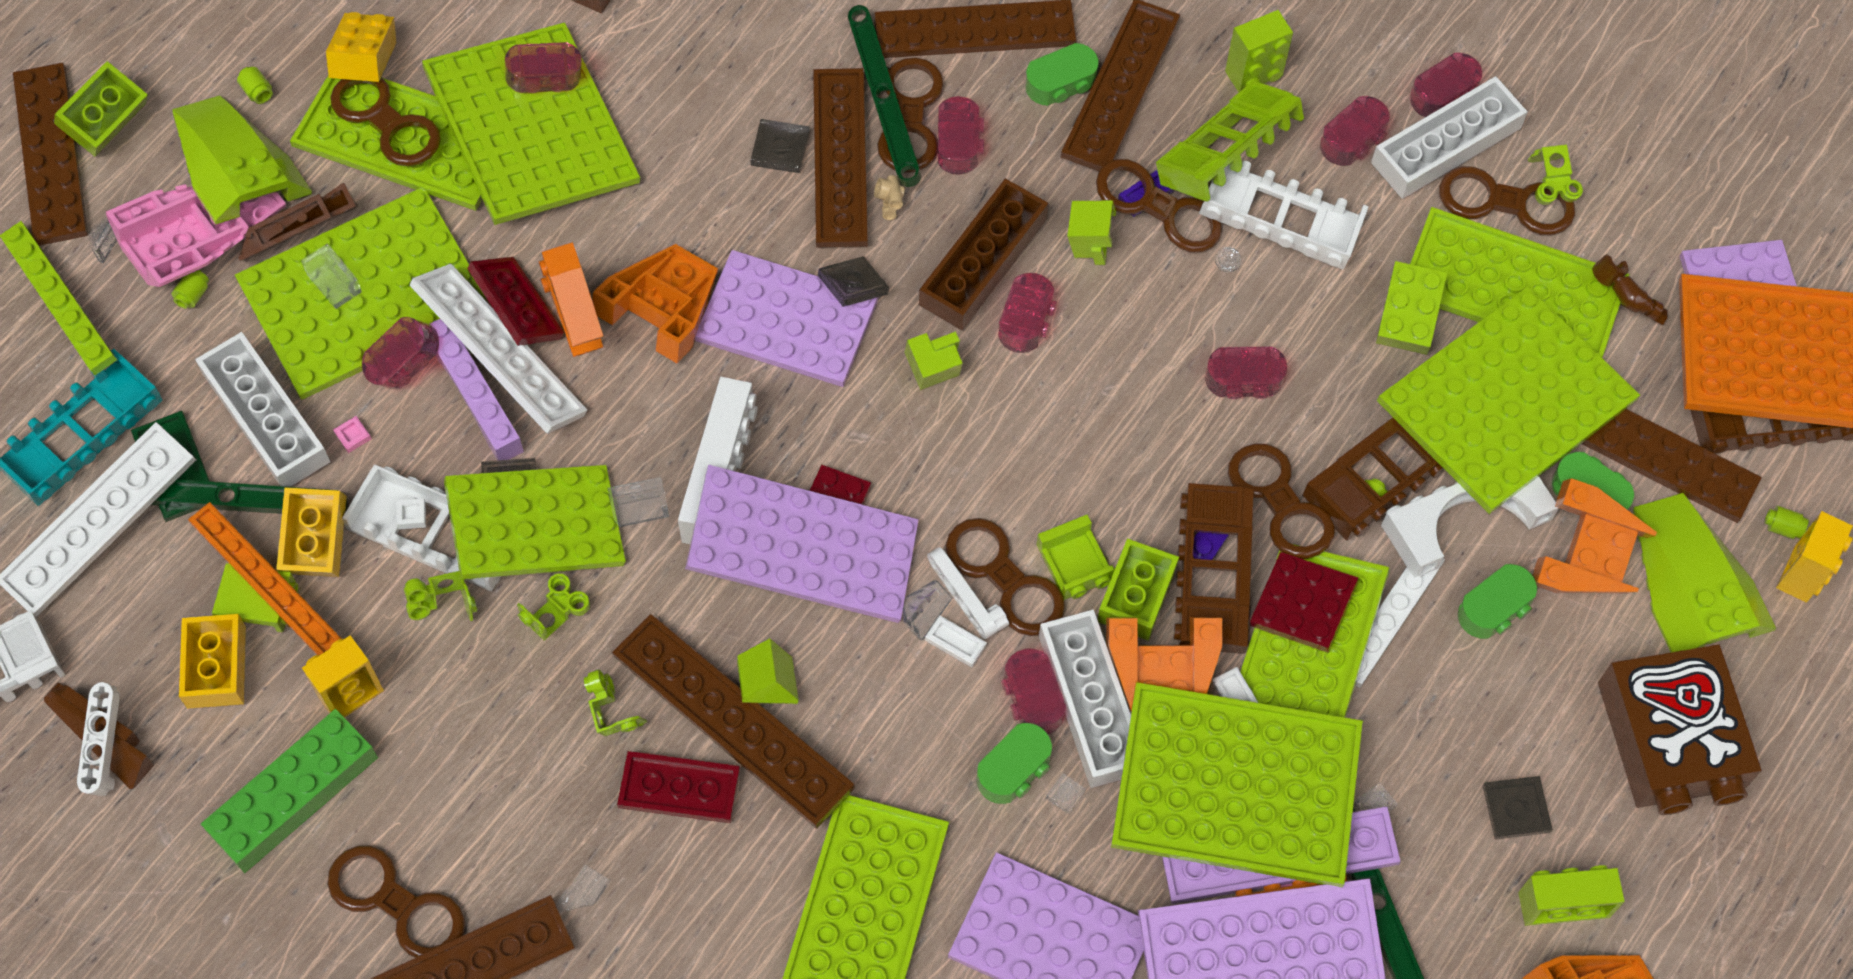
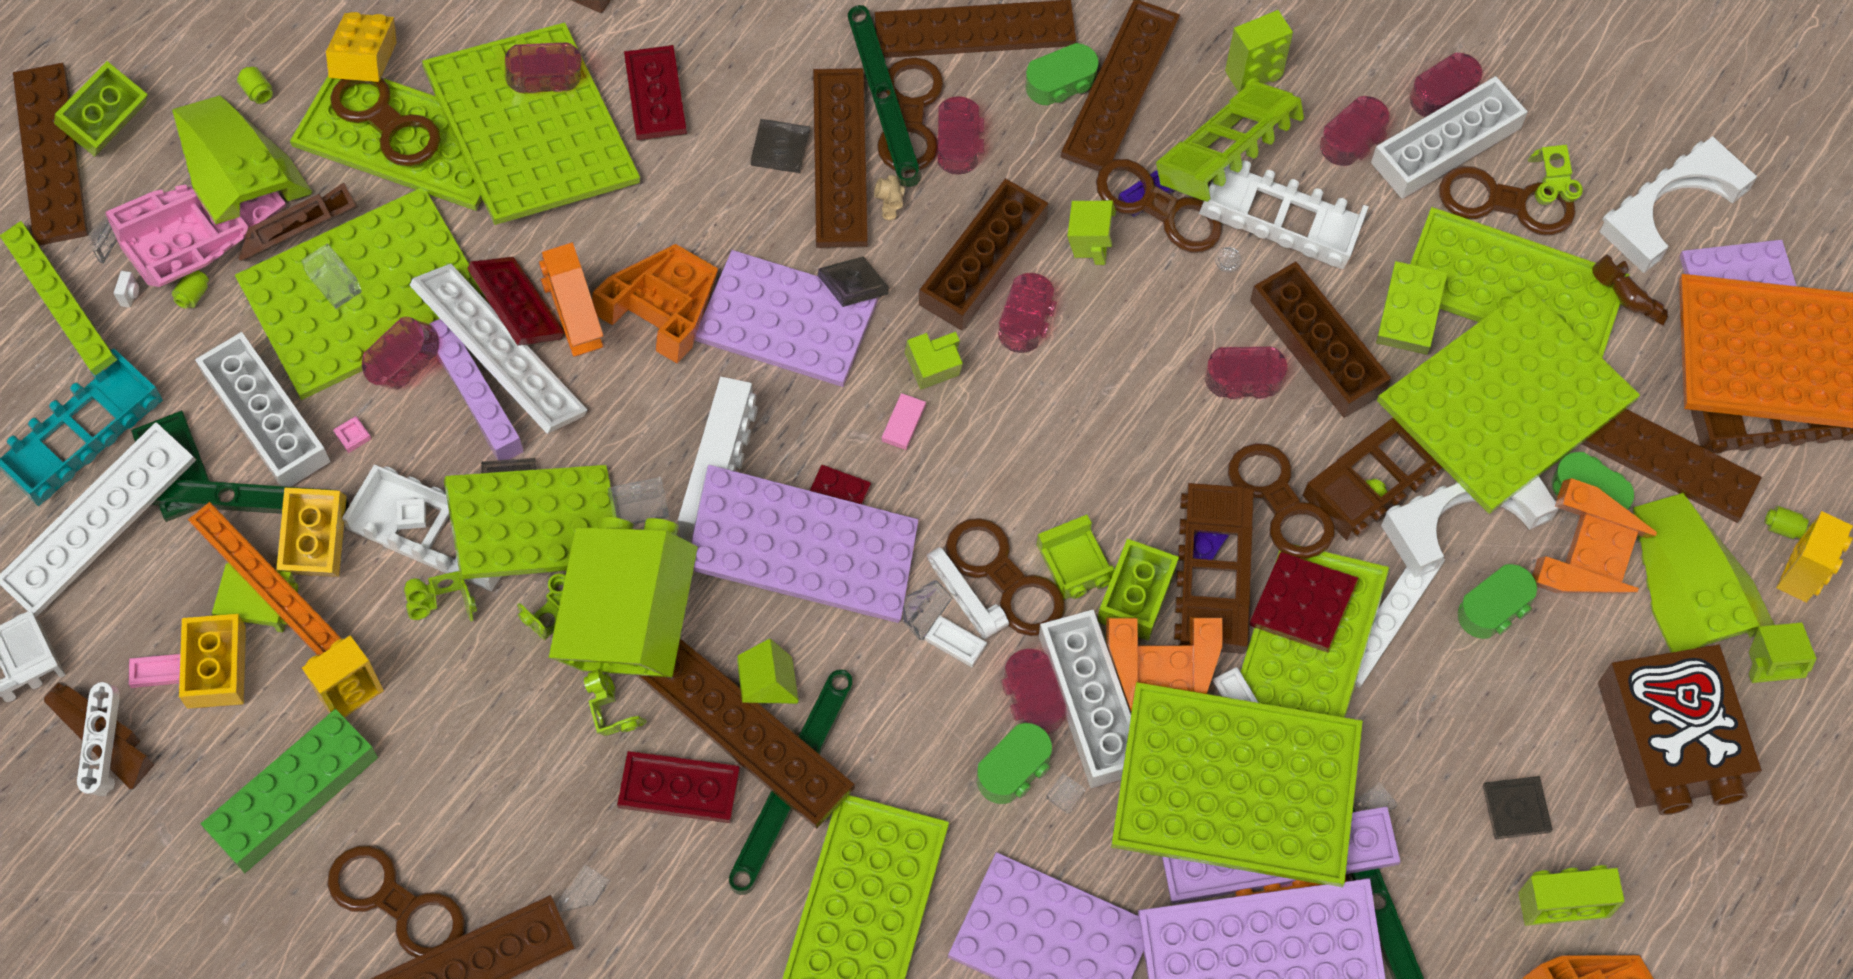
(126, 289): none -> white plate
(154, 670): none -> bright pink tile
(624, 598): none -> lime brick
(655, 92): none -> dark red plate
(775, 811): none -> dark green beam
(903, 421): none -> bright pink tile
(1320, 339): none -> reddish brown brick
(1706, 167): none -> white arch
(1781, 653): none -> lime plate

